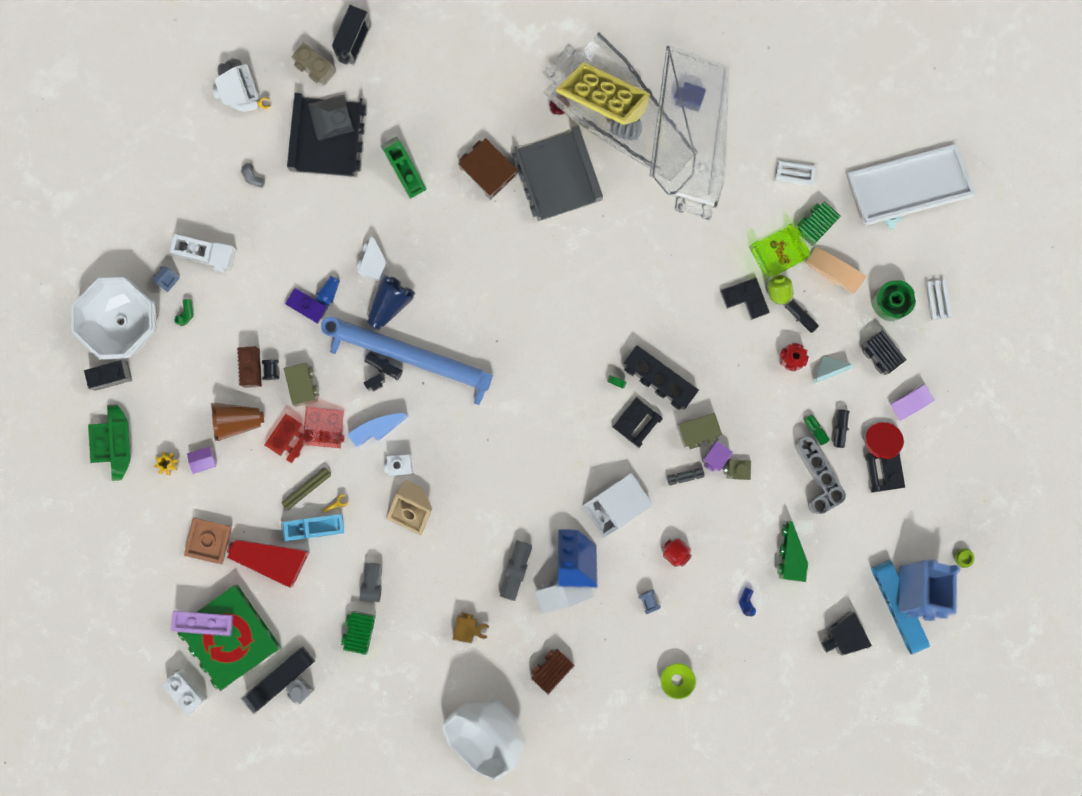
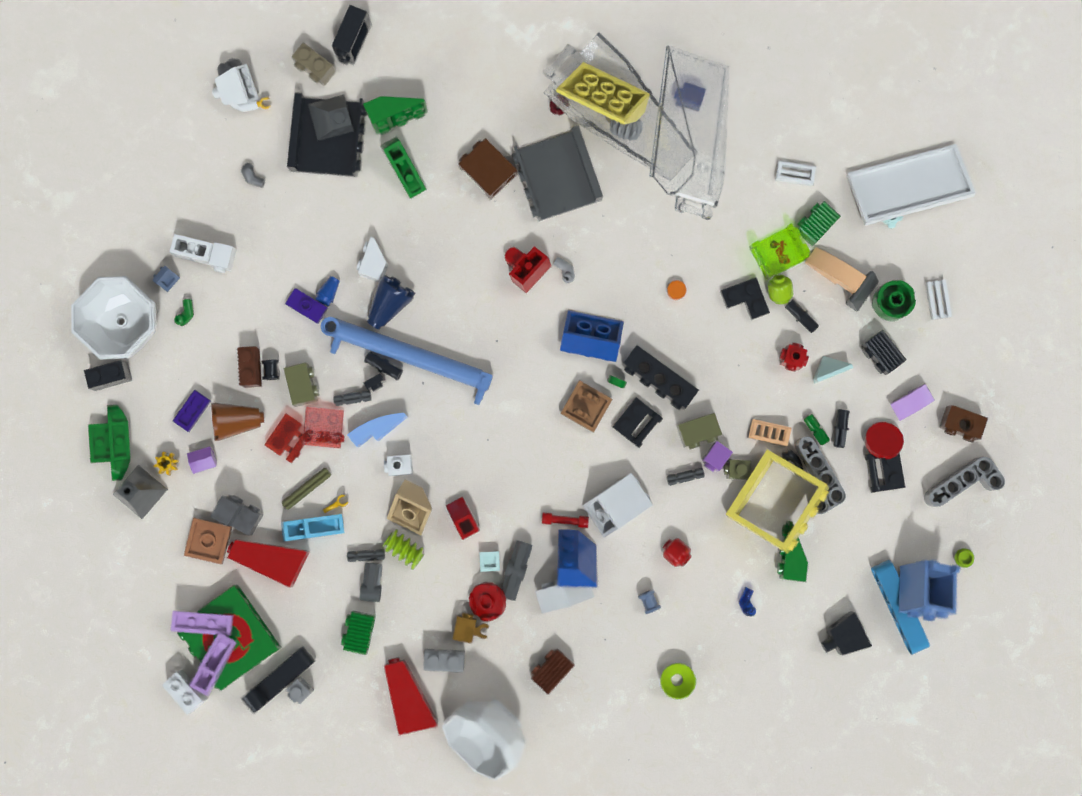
(140, 492): none -> dark grey slope
(191, 411): none -> dark purple plate
(213, 664): none -> lavender slope
(233, 513): none -> flat silver brick
(352, 398): none -> dark grey axle
(366, 555): none -> dark grey axle
(393, 111): none -> green slope
(403, 549): none -> lime piece
(408, 701): none -> red slope
(444, 660): none -> light grey brick
(462, 518): none -> red slope
(487, 601): none -> red tile
(489, 561): none -> light aqua plate
(526, 268): none -> red brick
(548, 518): none -> red bar
(567, 269): none -> light grey arm
(586, 406): none -> medium nougat plate
(592, 336): none -> blue slope
(676, 290): none -> orange tile
(752, 483): none -> light yellow window
(787, 430): none -> light nougat slope
(793, 457): none -> black arm
(863, 292): none -> dark grey slope
(960, 484): none -> light grey beam
(974, 423): none -> reddish brown brick

